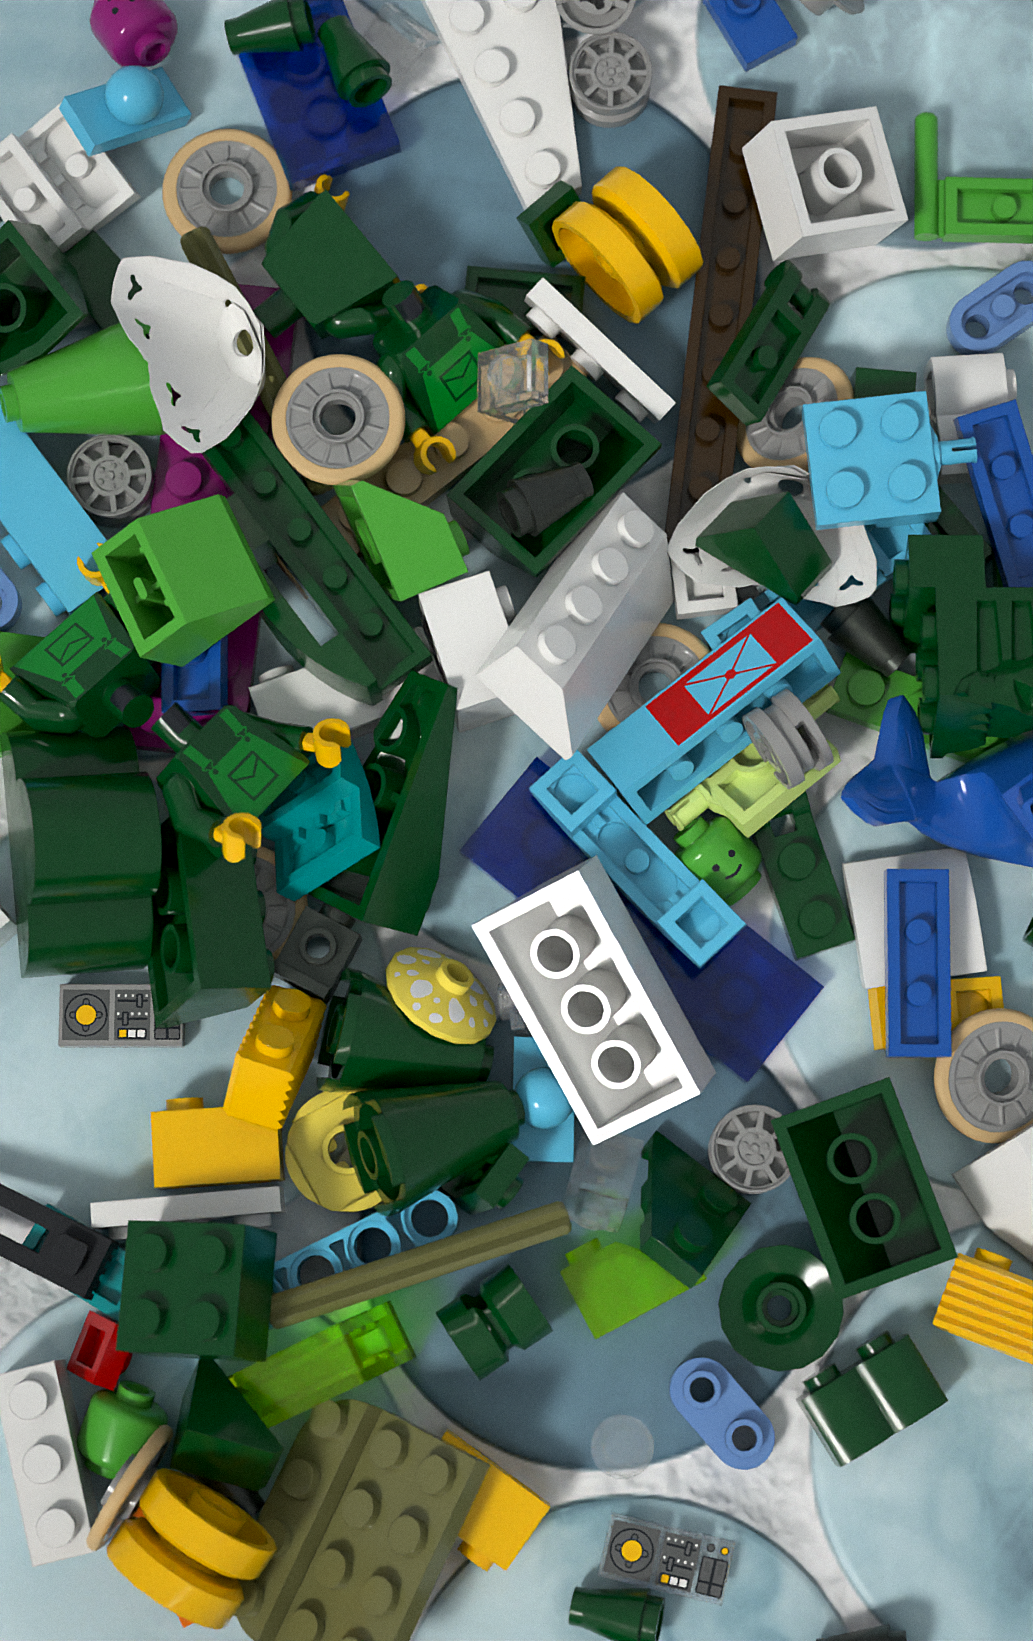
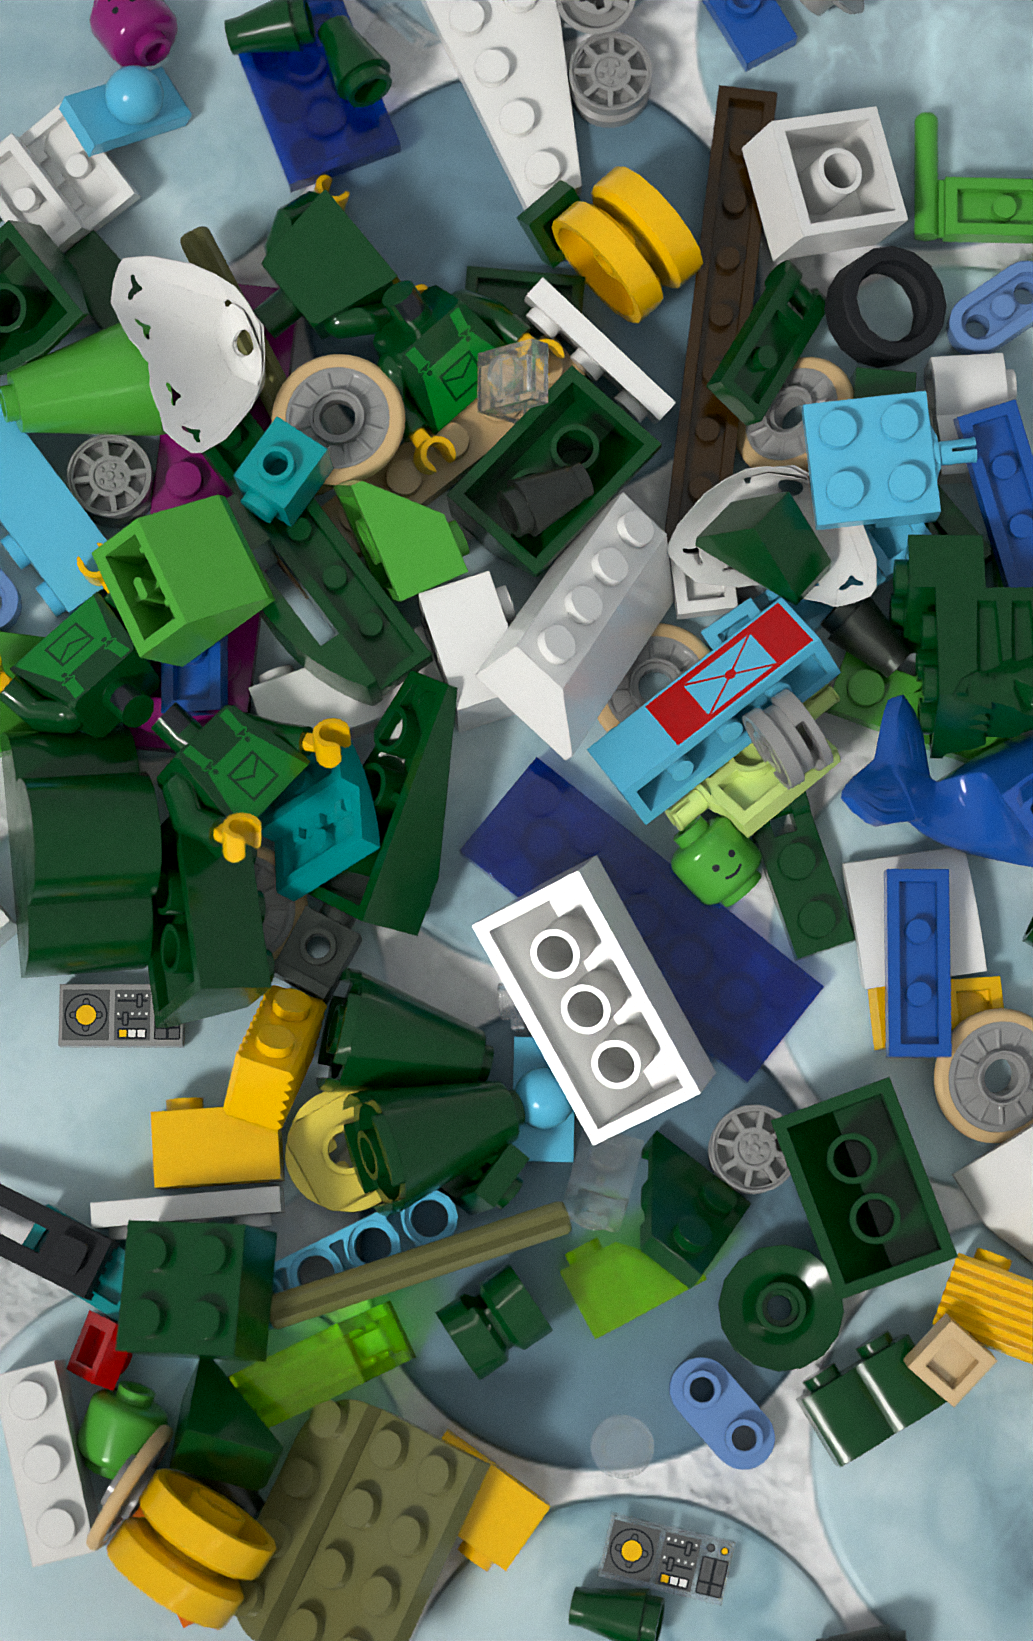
(220, 156): light grey wheel -> none
(282, 473): none -> teal brick
(440, 995): light yellow dish -> none
(636, 859): medium azure slope -> none
(921, 288): none -> black tyre
(950, 1360): none -> tan plate

